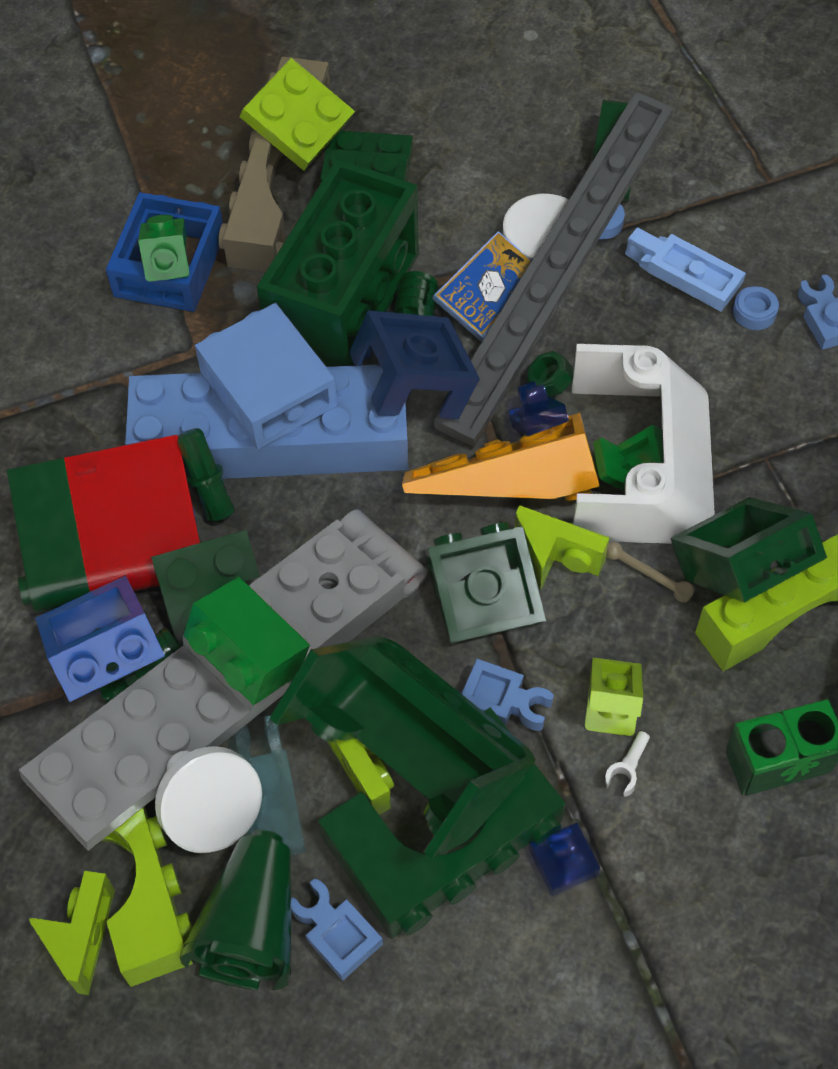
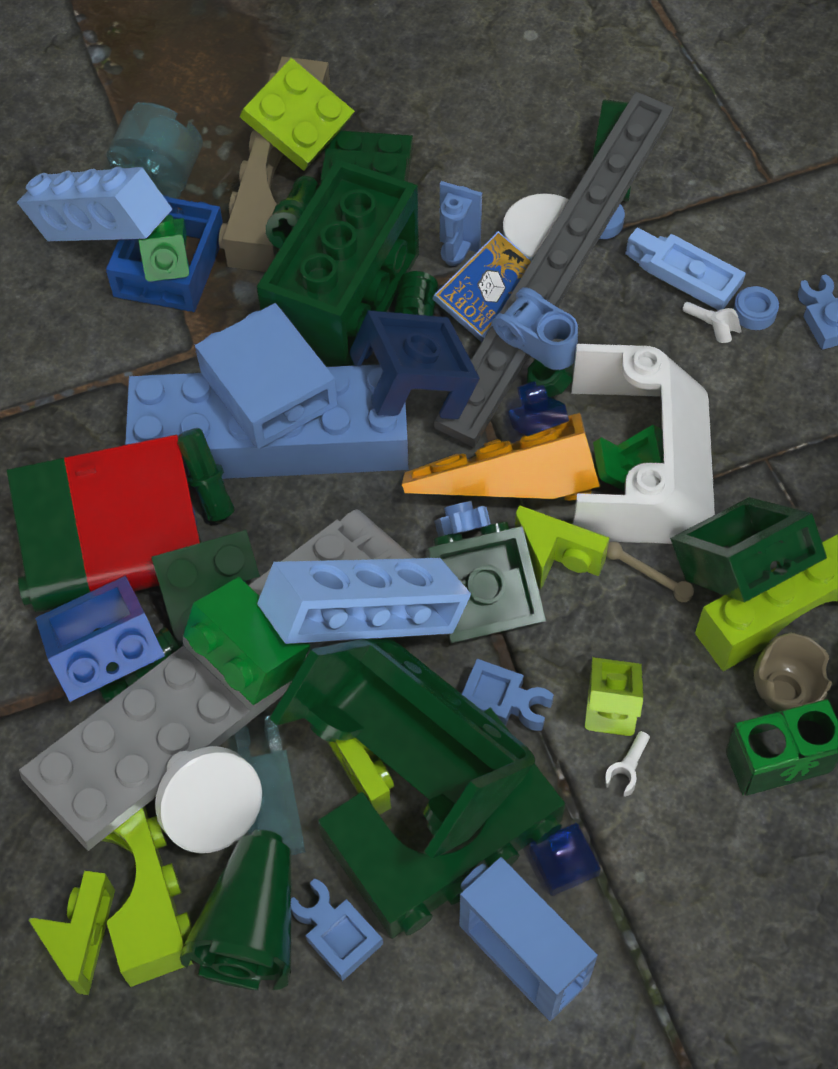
(94, 204): none -> light blue brick
(159, 144): none -> clear light blue brick
(289, 210): none -> dark green pin
(362, 599): none -> light blue brick
(459, 222): none -> medium blue hinge
(462, 519): none -> medium blue plate
(525, 937): none -> medium blue window
(533, 324): none -> medium blue piece
(722, 320): none -> white hand
(792, 672): none -> dark tan hair

